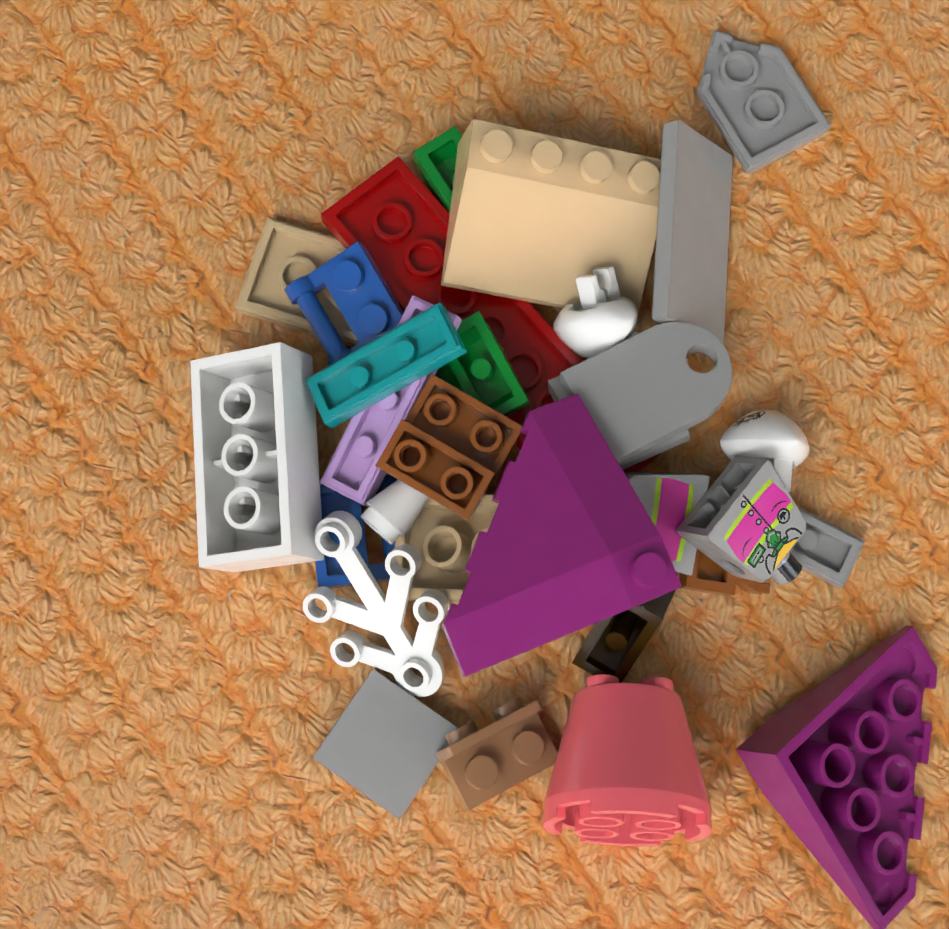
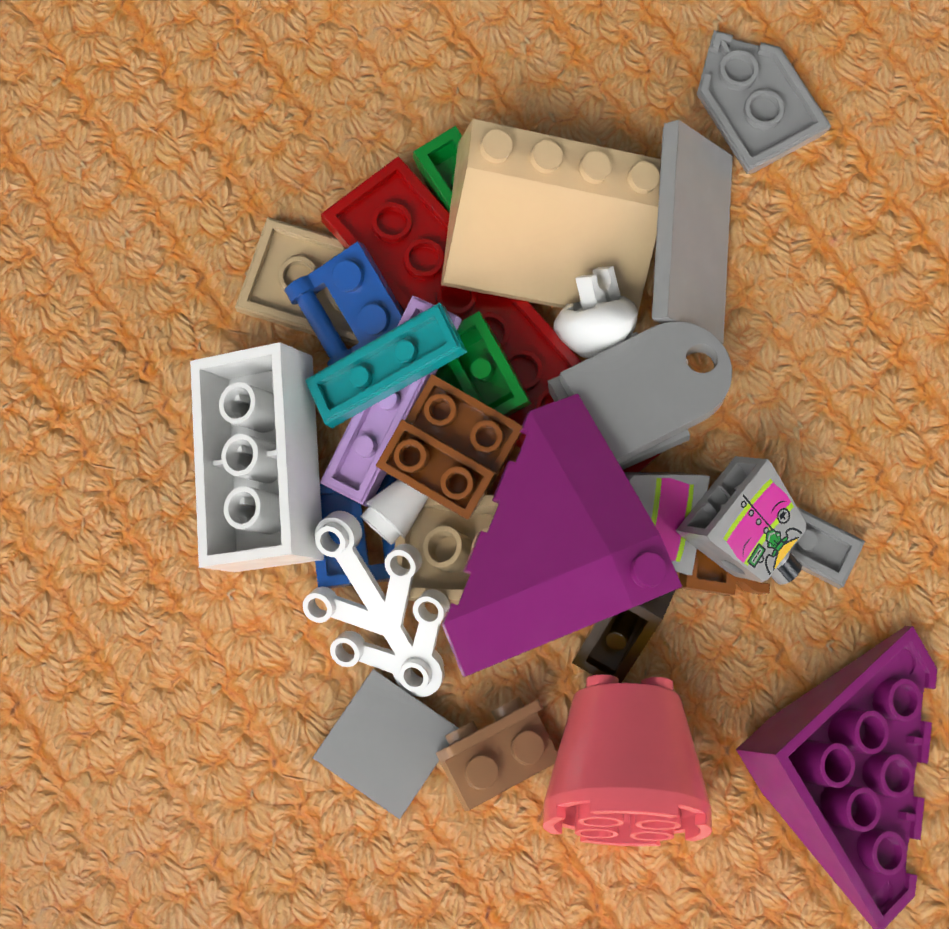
(770, 437): white piece -> none

